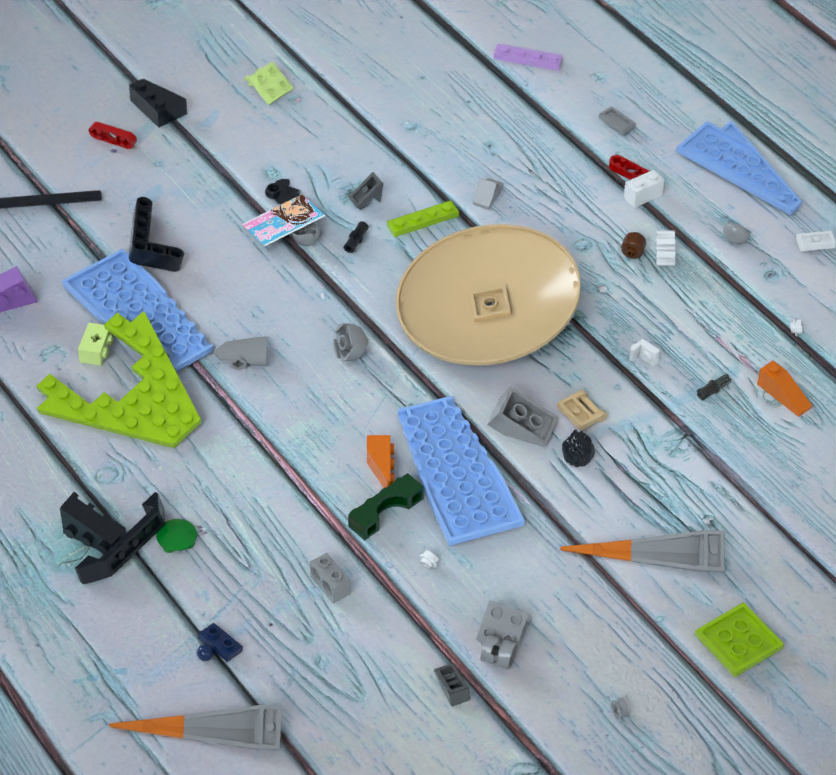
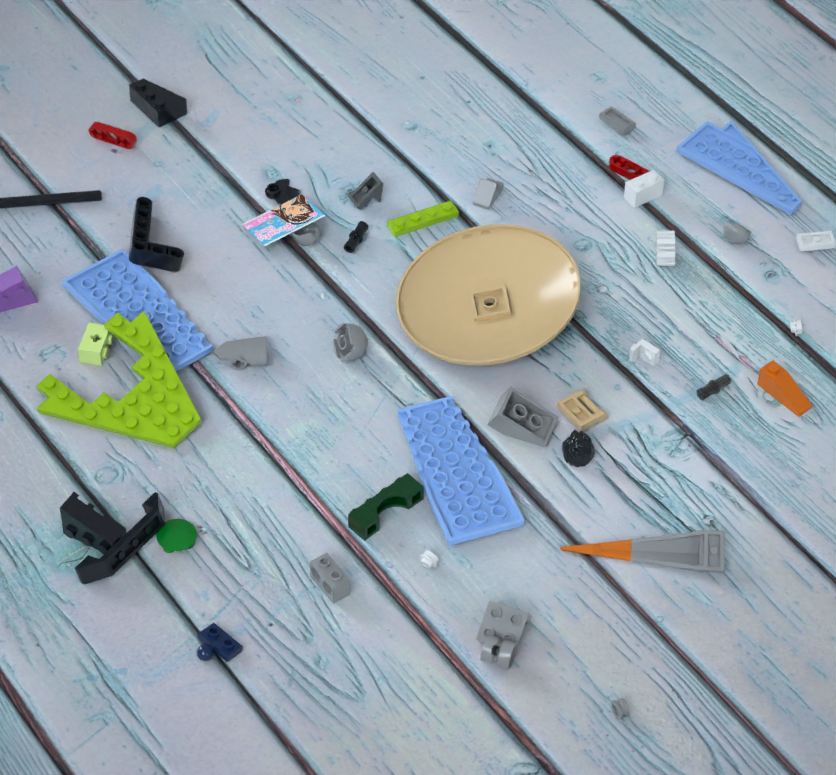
(244, 727): light grey plate -> none
(269, 83): yellowish green plate -> none
(379, 458): orange slope -> none
(452, 685): dark grey slope -> none
(528, 57): lavender plate -> none
(633, 245): reddish brown head -> none
(739, 639): lime plate -> none

